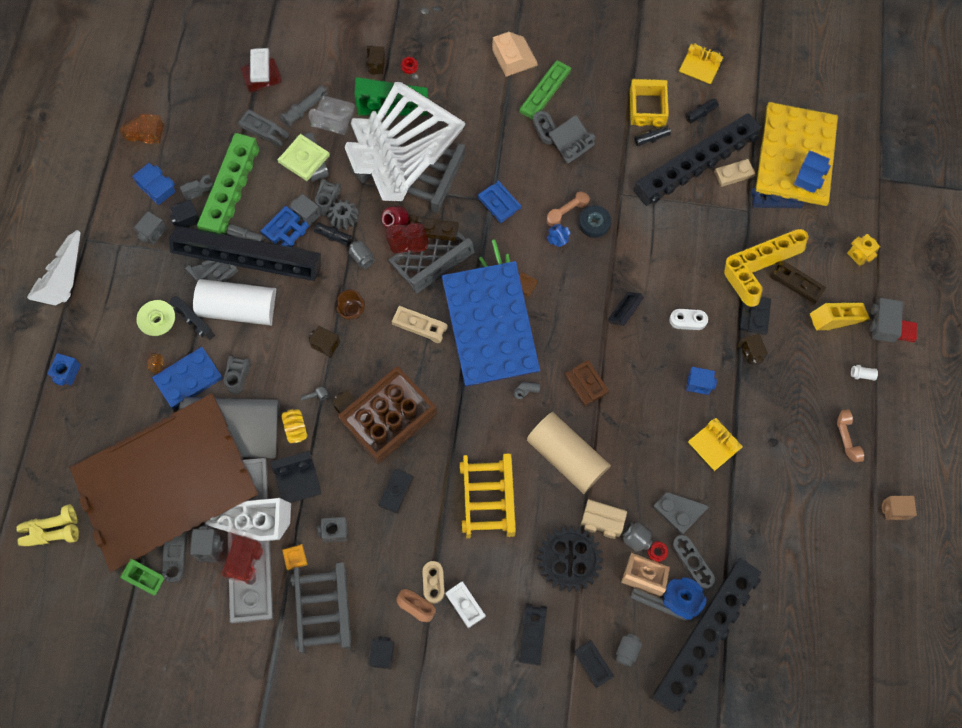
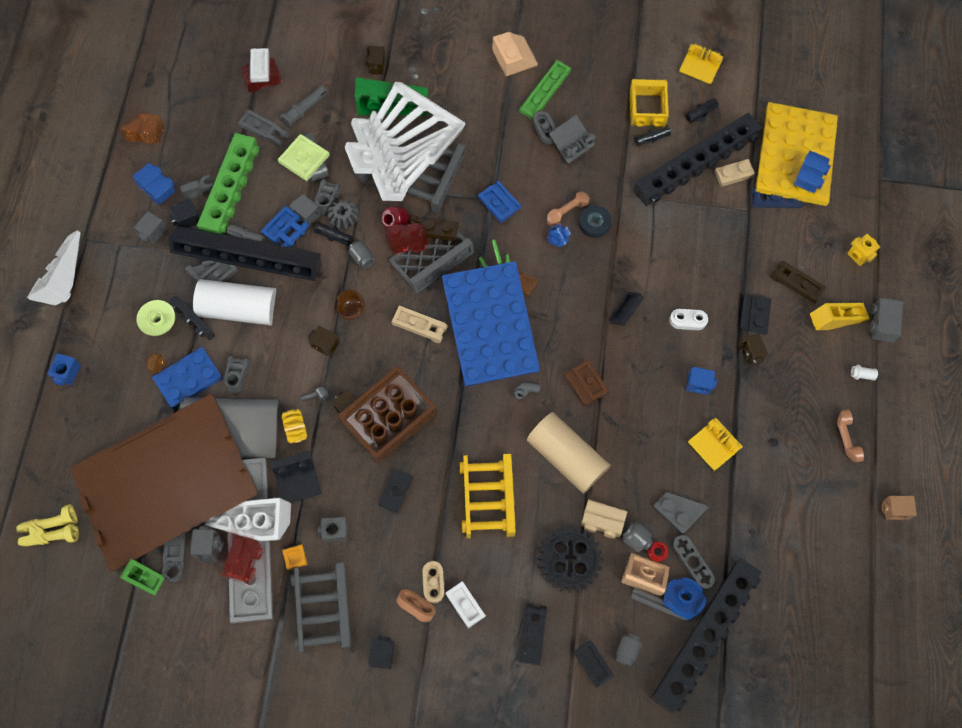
(332, 115): clear bracket -> none
(409, 61): red plate -> none
(740, 266): yellow beam -> none
(908, 331): red tile -> none

